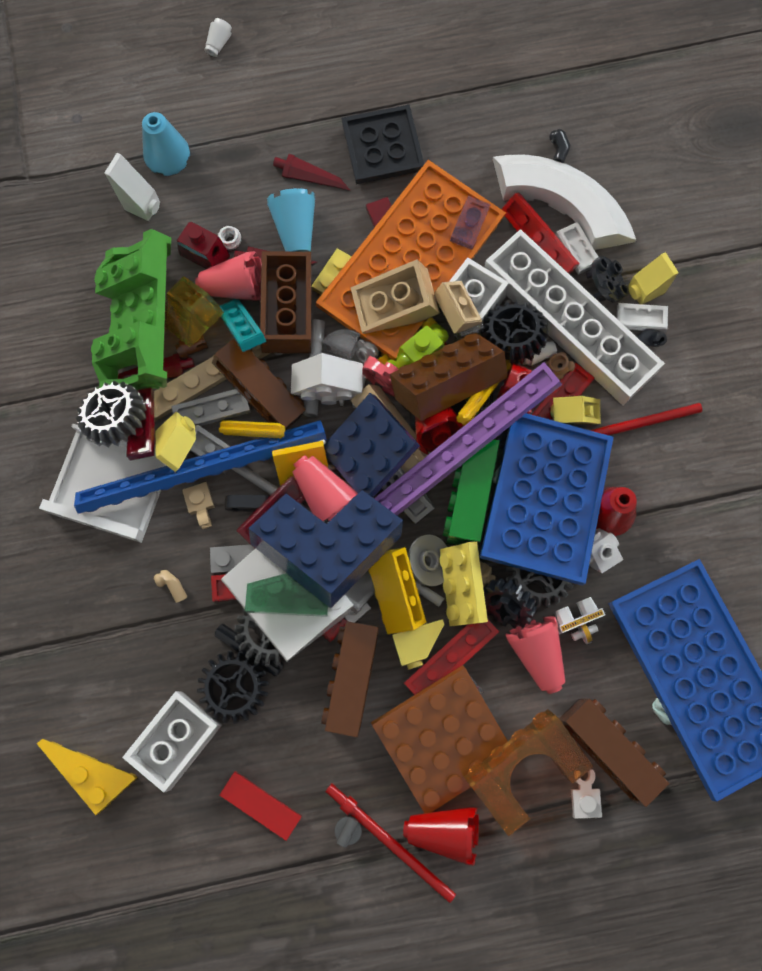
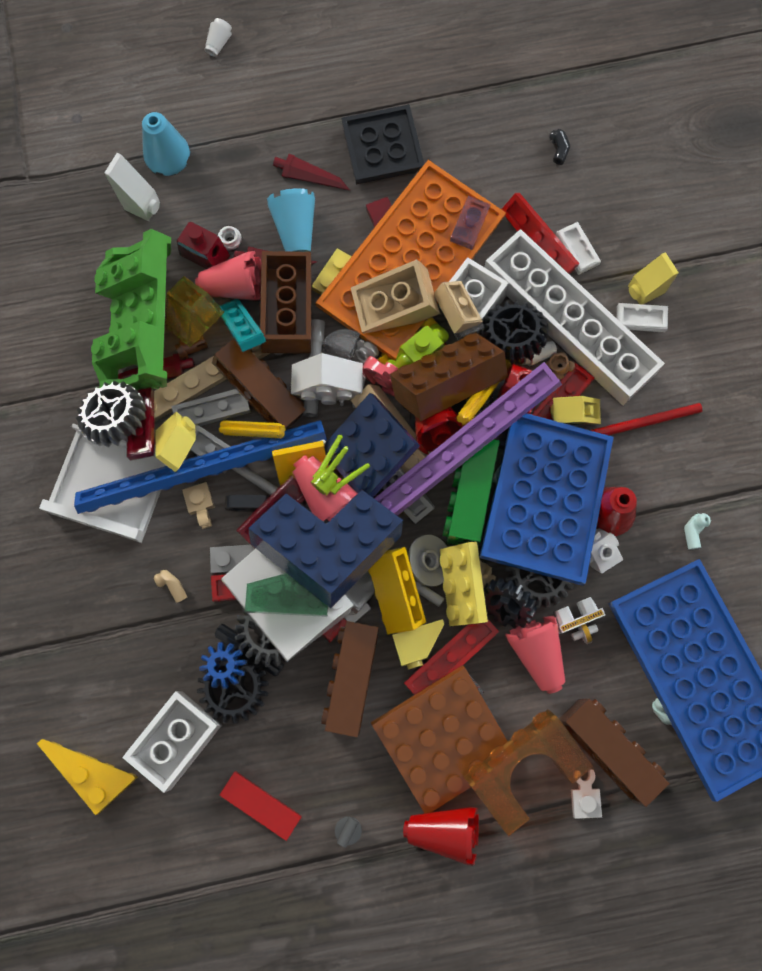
(213, 665): none -> blue gear
(325, 479): none -> lime plant
(349, 806): red bar -> none
(567, 192): white brick -> none
(608, 280): black plate -> none
(652, 338): black arm -> none
(693, 529): none -> light aqua arm

